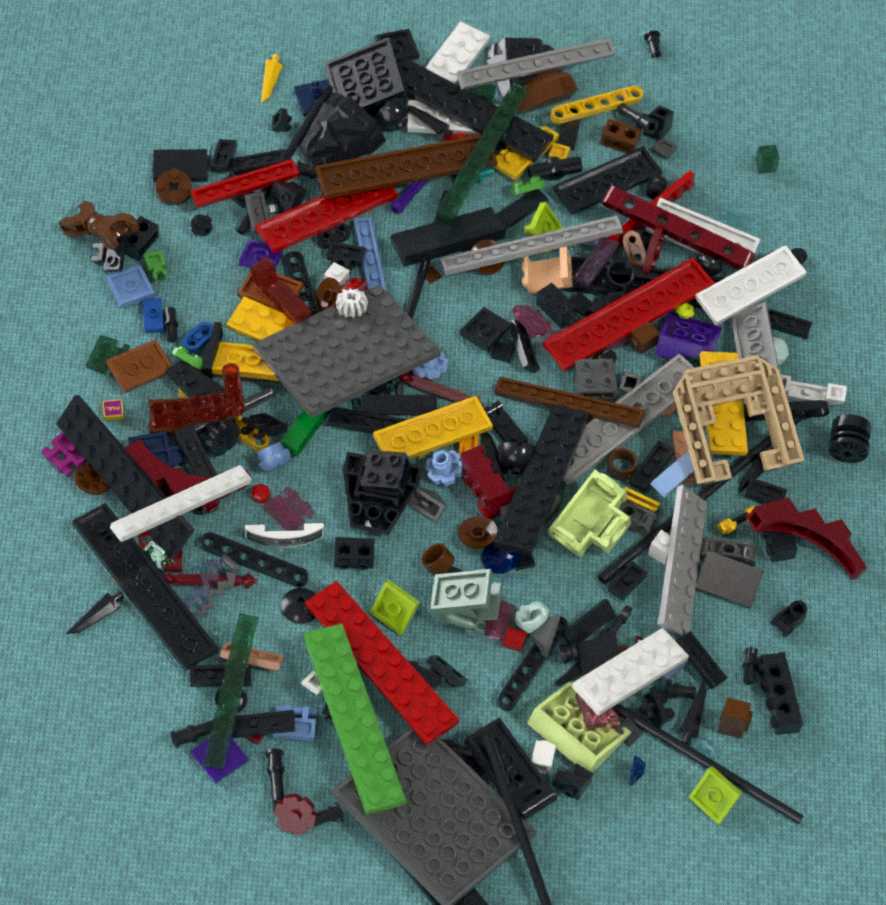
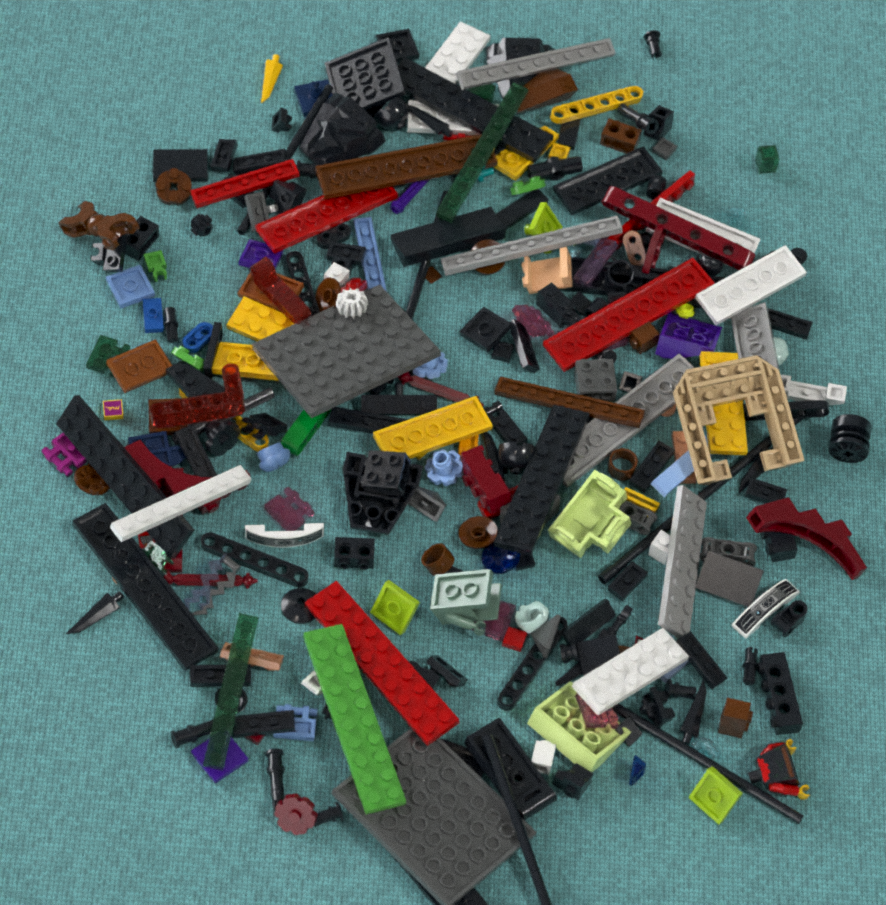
(260, 493): red tile -> none
(729, 525): yellow piece -> none
(764, 606): none -> slope
(778, 770): none -> torso

